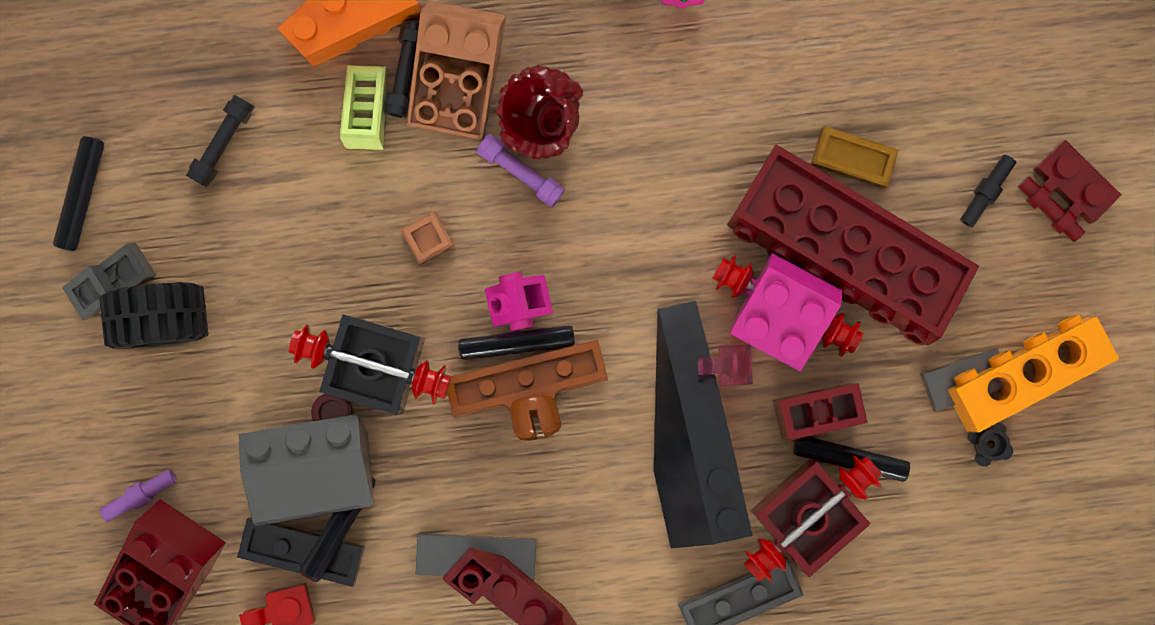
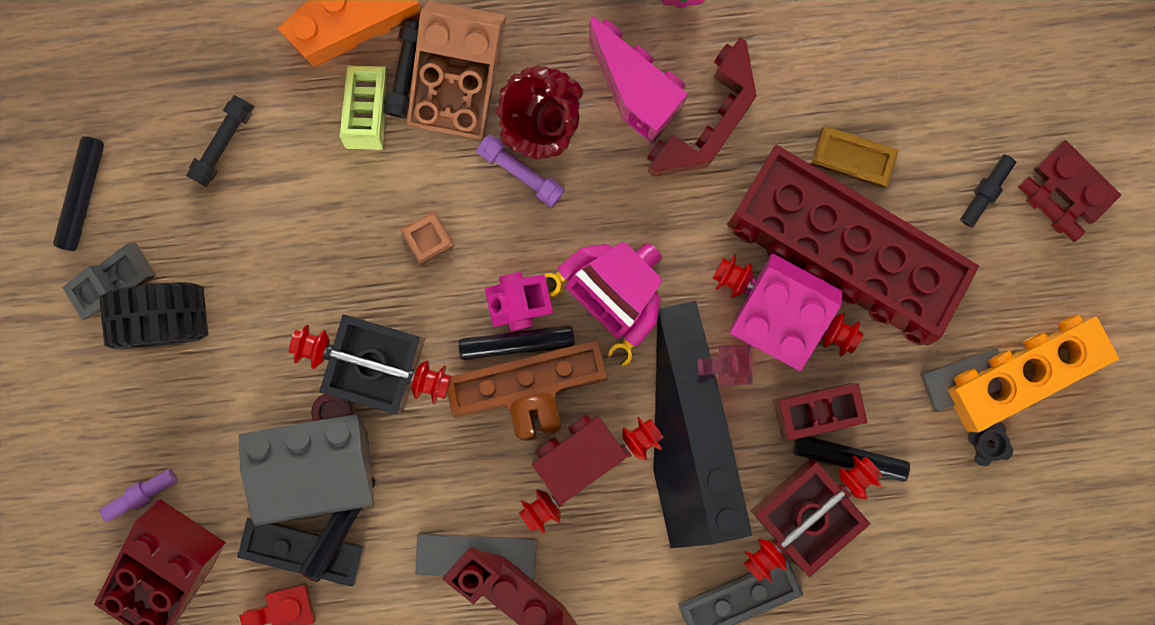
(581, 460): none -> dark red brick
(615, 288): none -> dark pink torso
(640, 90): none -> dark pink slope
(737, 75): none -> dark red slope

